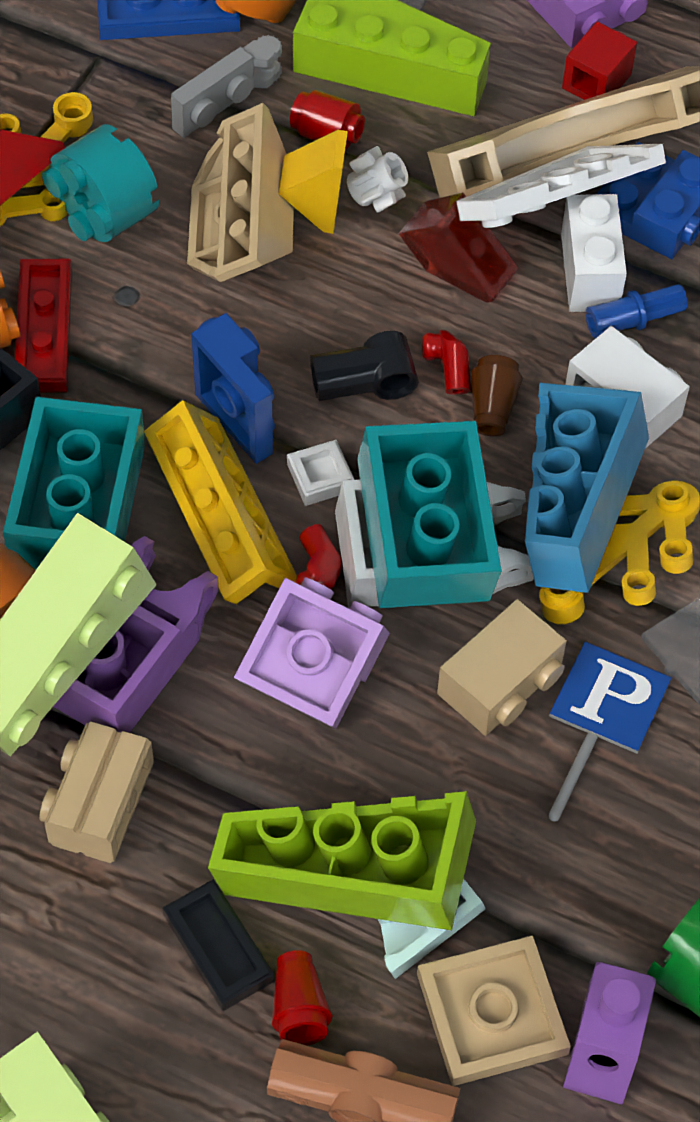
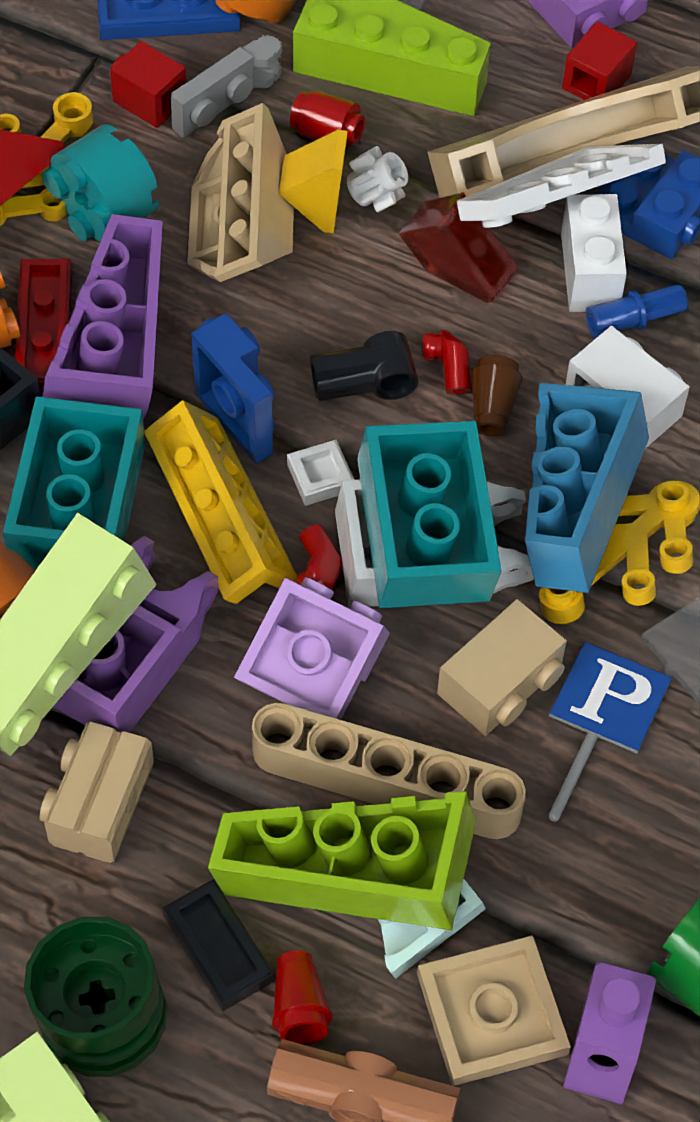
(91, 965): none -> dark green wheel
(112, 332): none -> medium lavender wedge
(145, 81): none -> red brick
(369, 749): none -> tan beam

